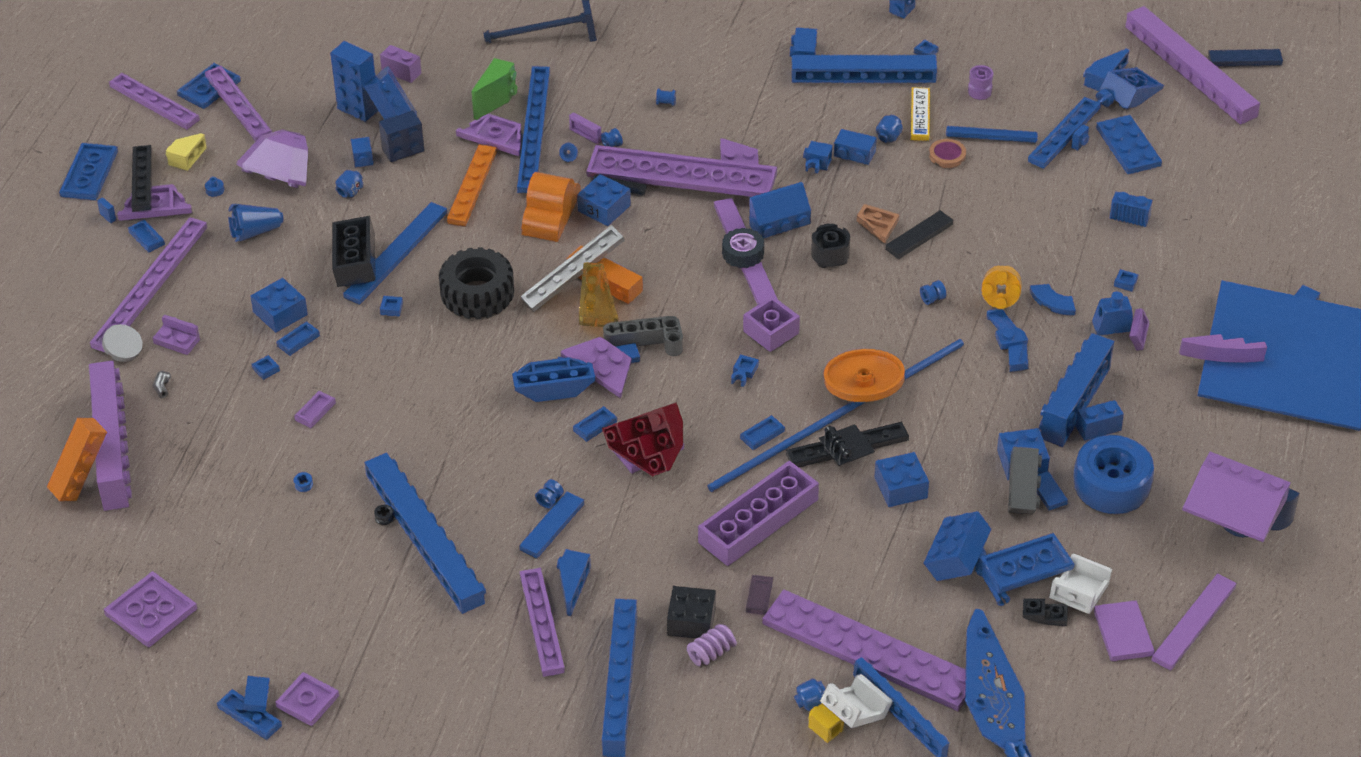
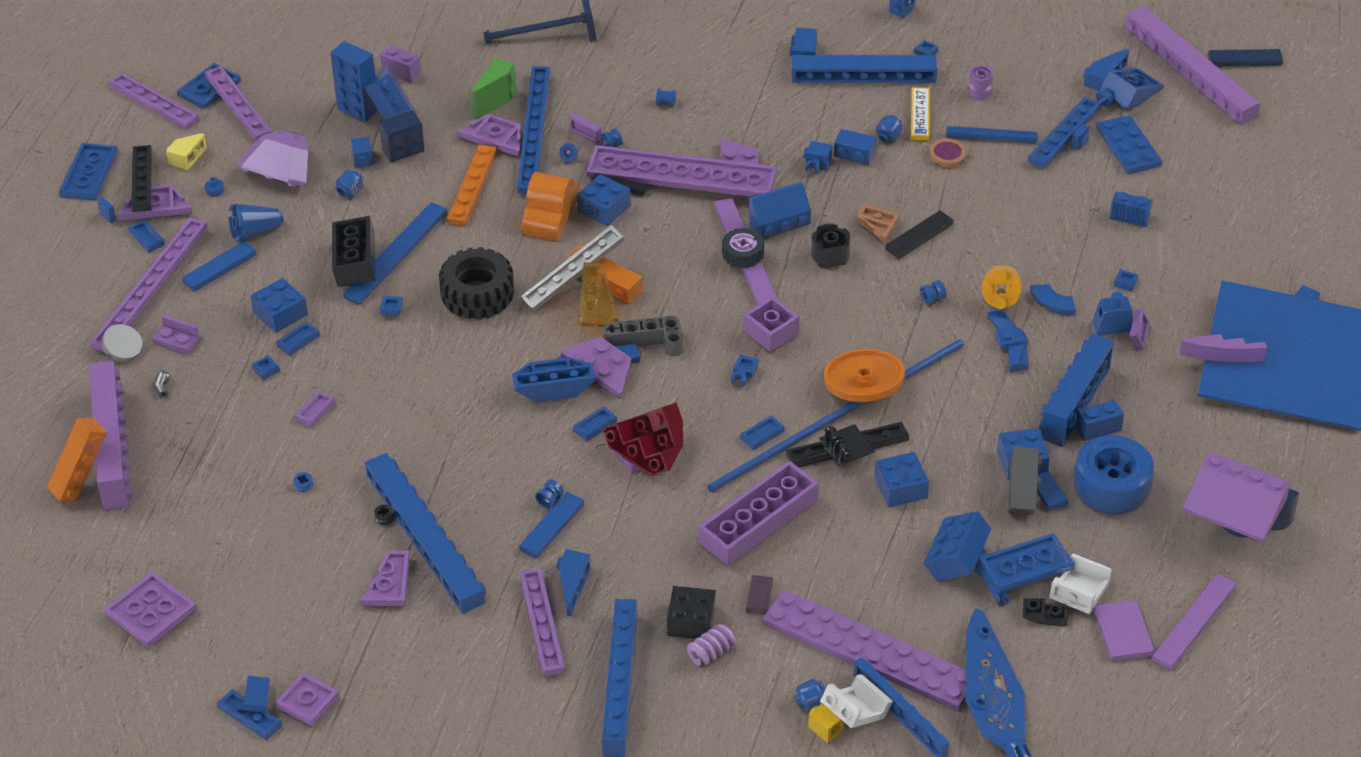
(219, 266): none -> blue tile
(390, 582): none -> medium lavender wing

